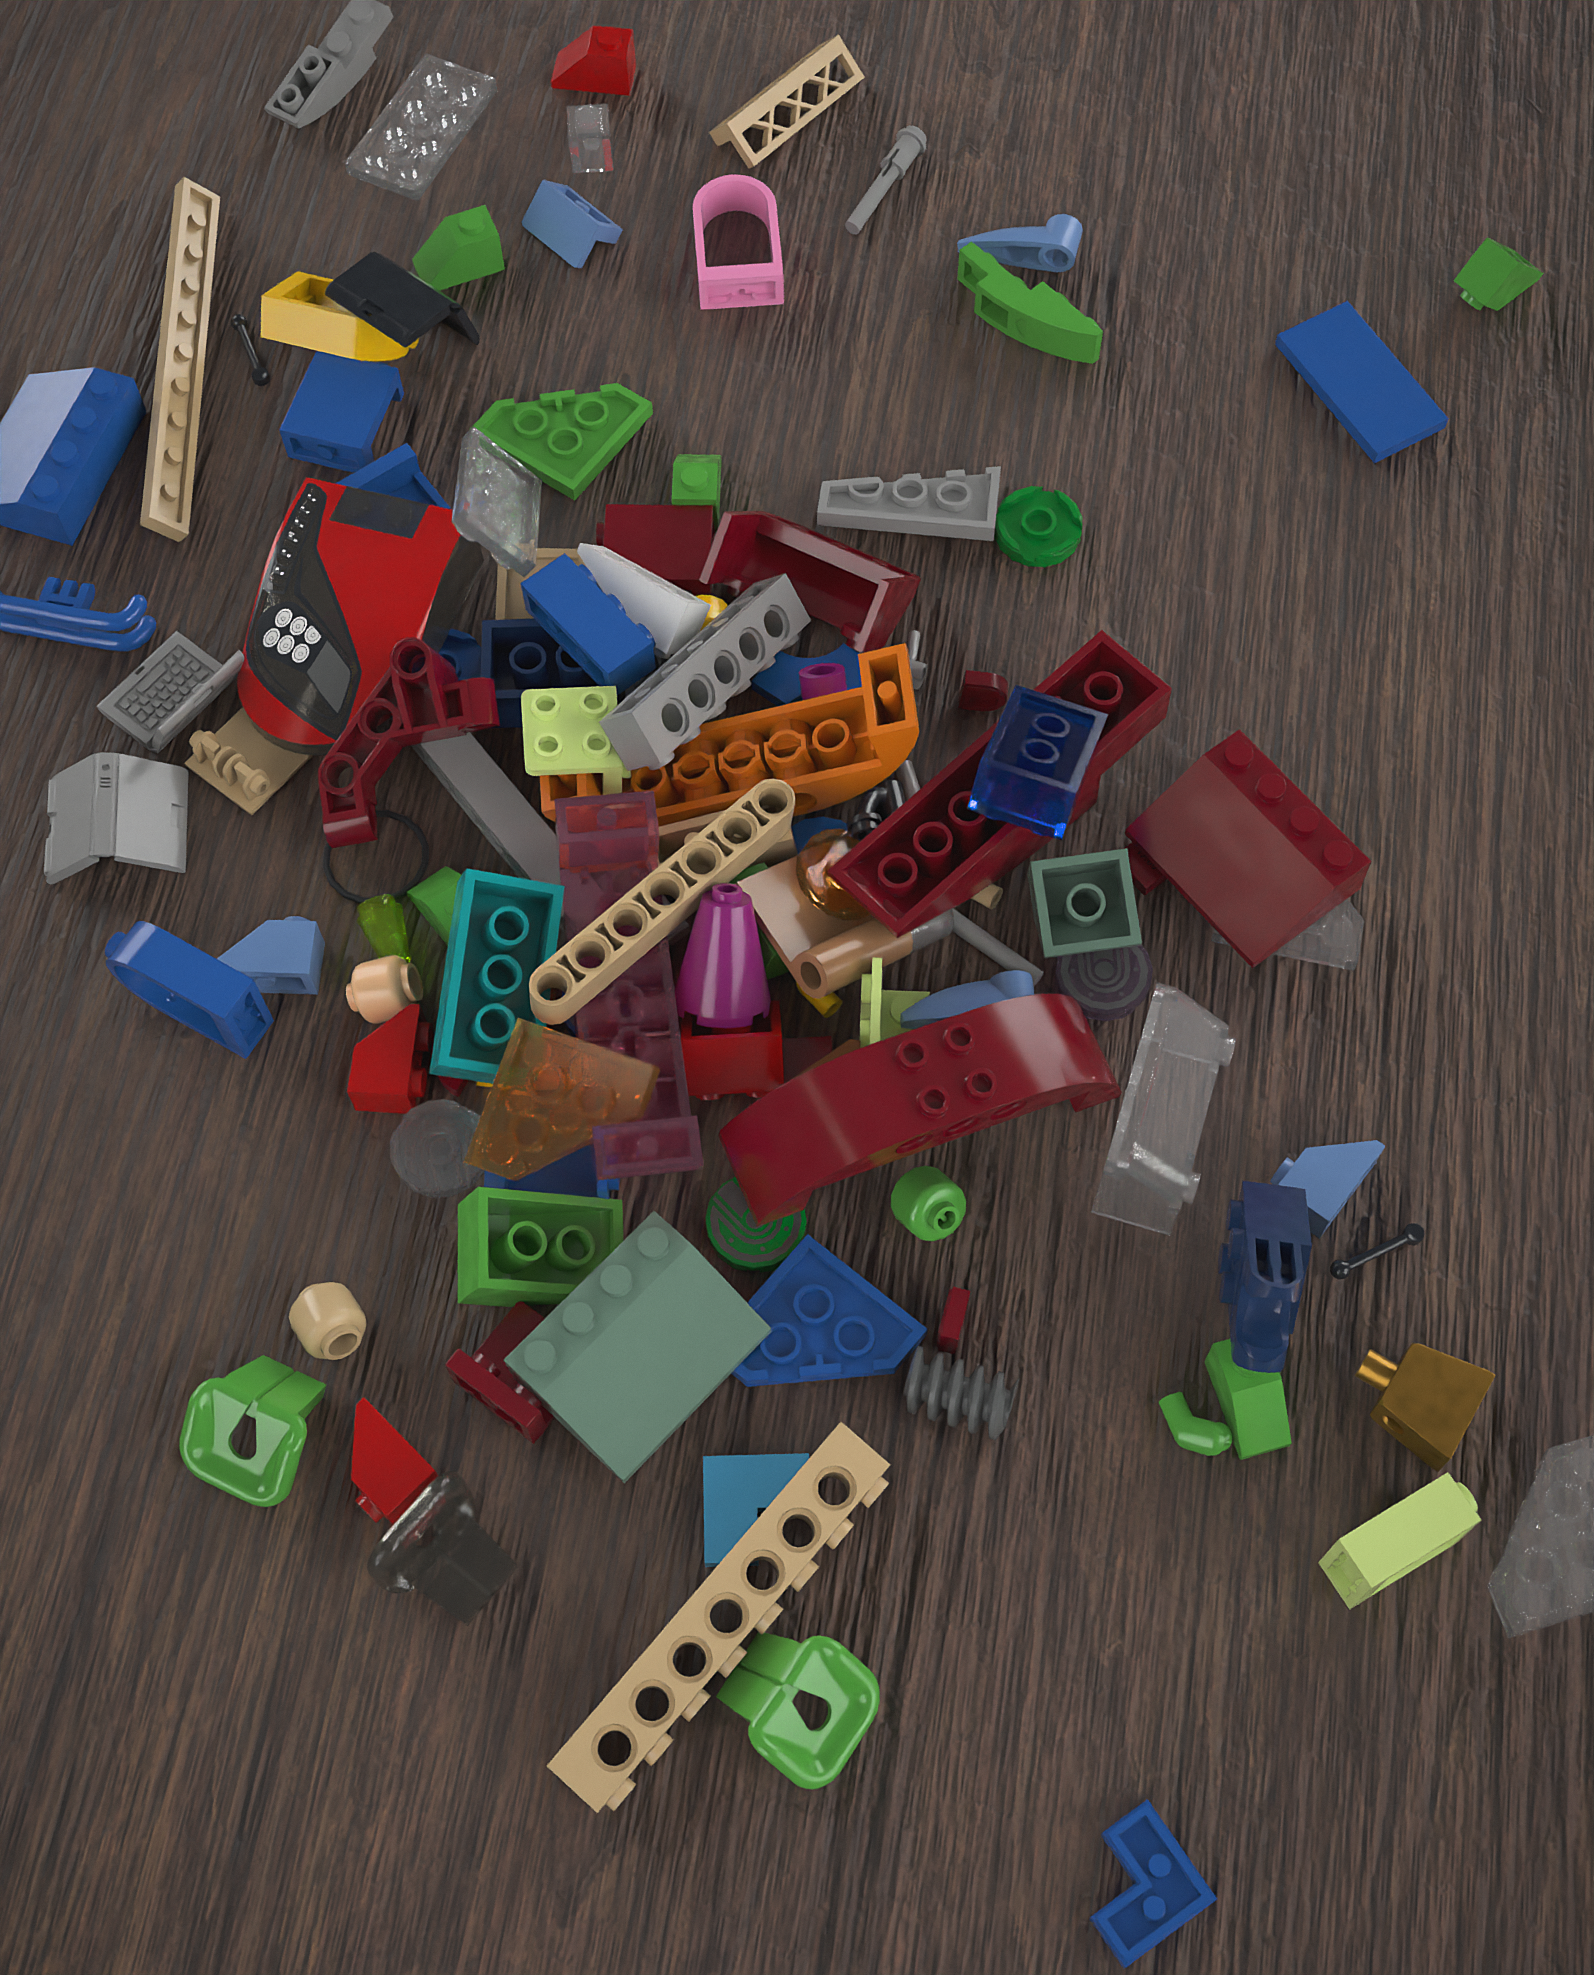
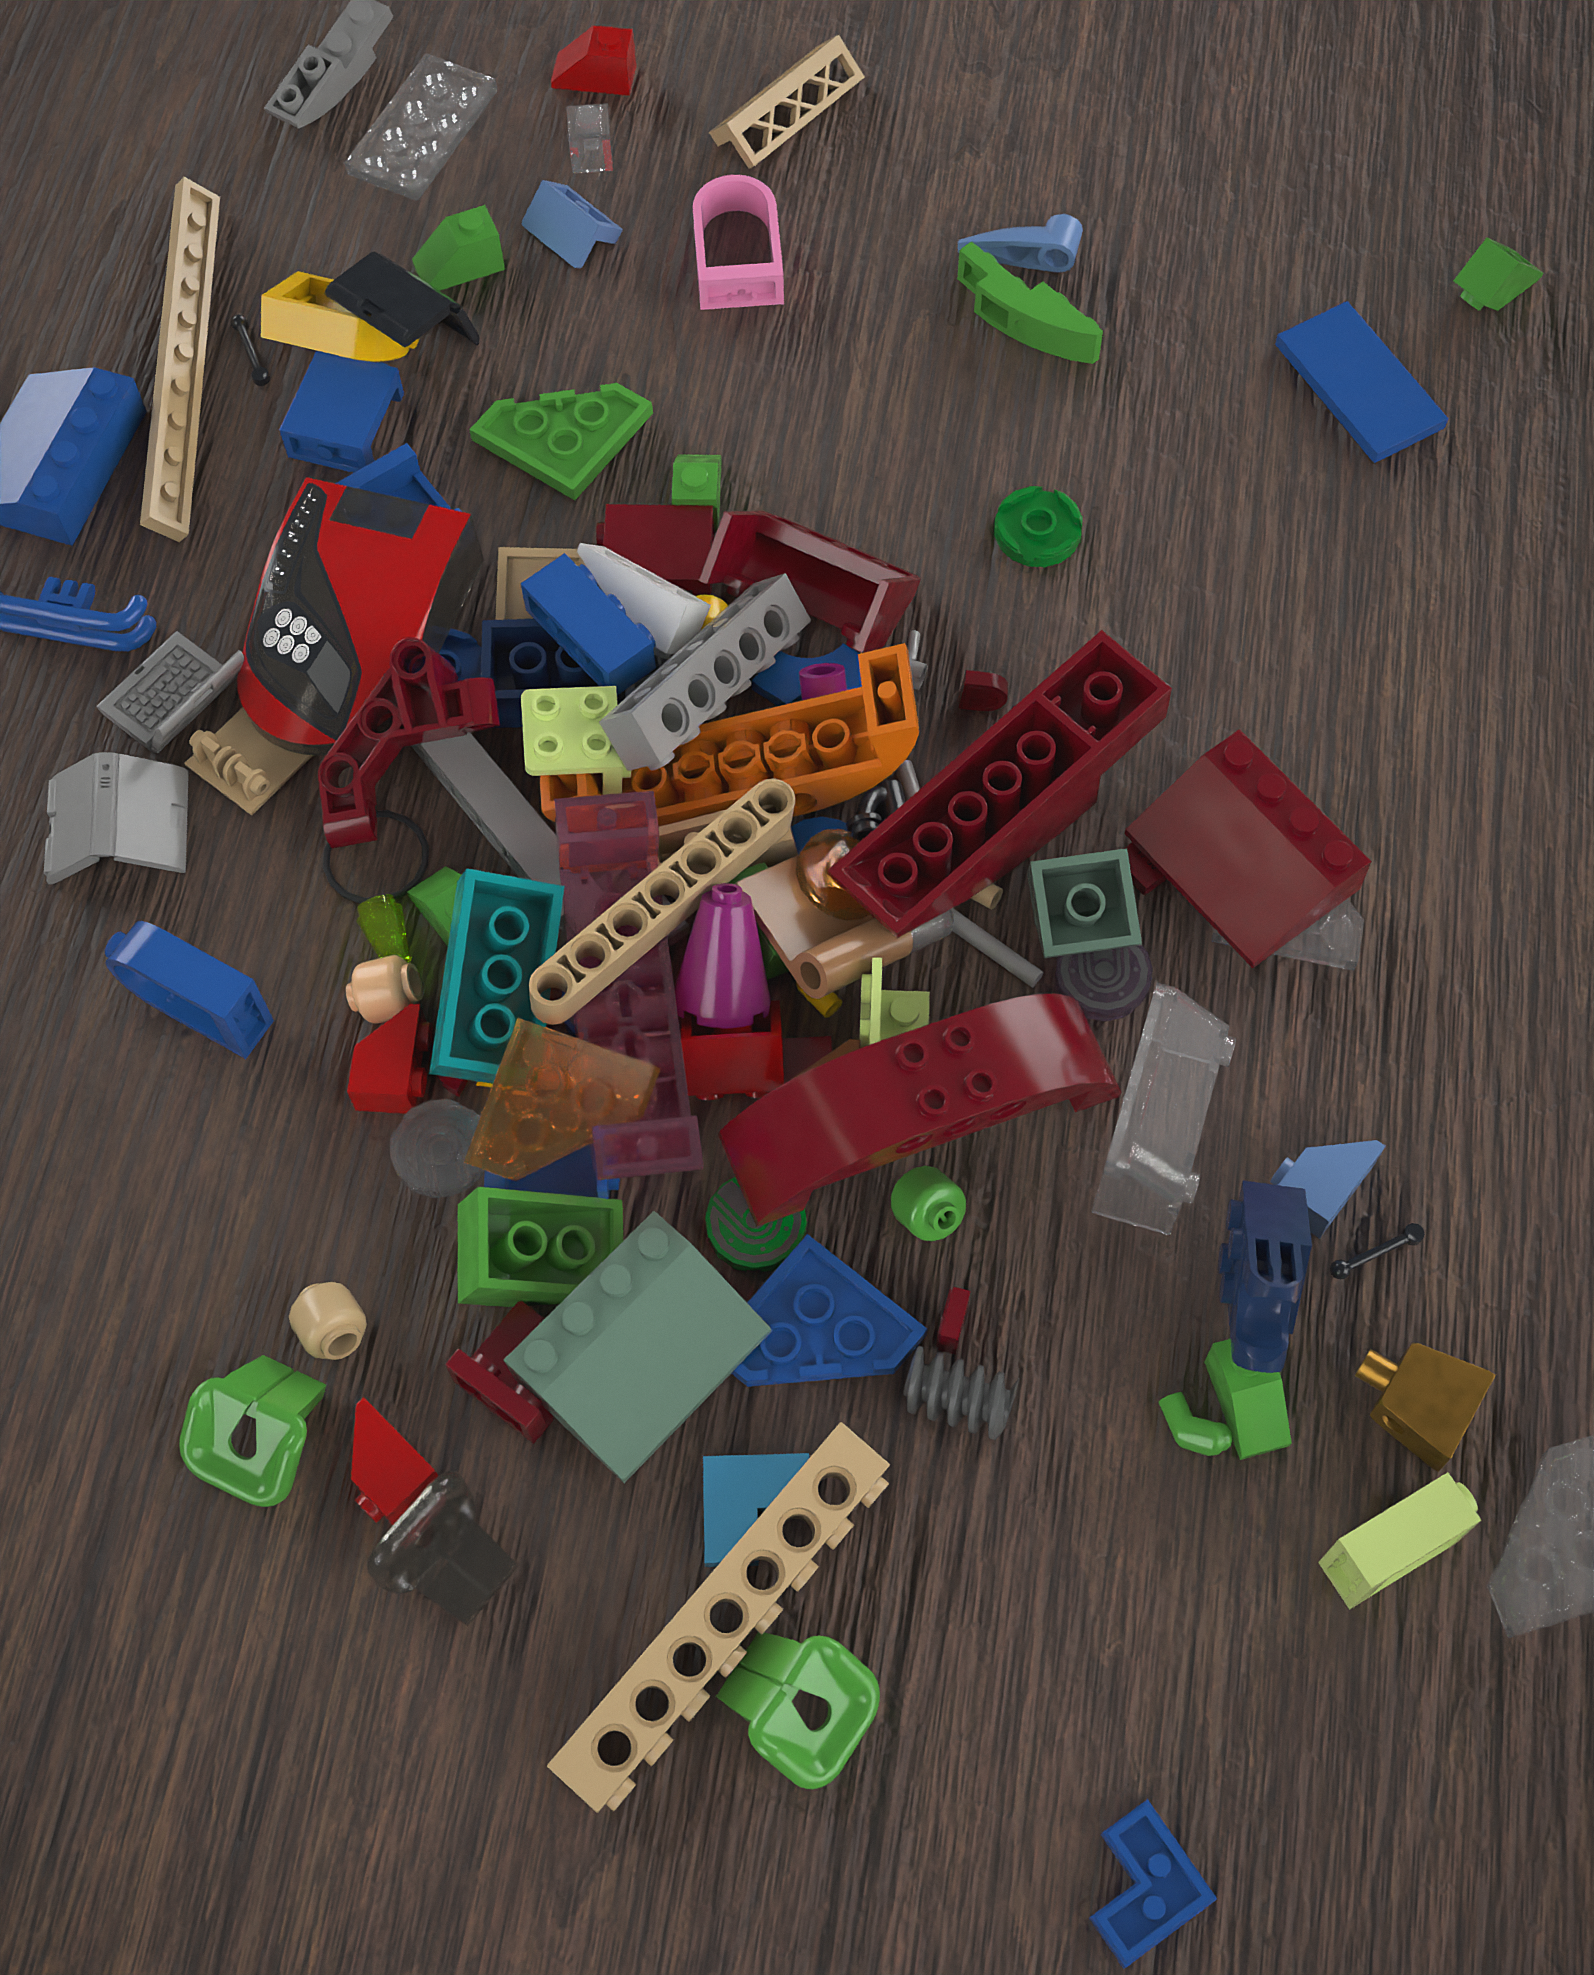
(281, 956): medium blue slope -> none
(497, 502): clear plate -> none
(909, 144): light grey pin -> none
(934, 507): light grey wing -> none
(967, 997): medium blue piece -> none
(1036, 762): clear blue slope -> none

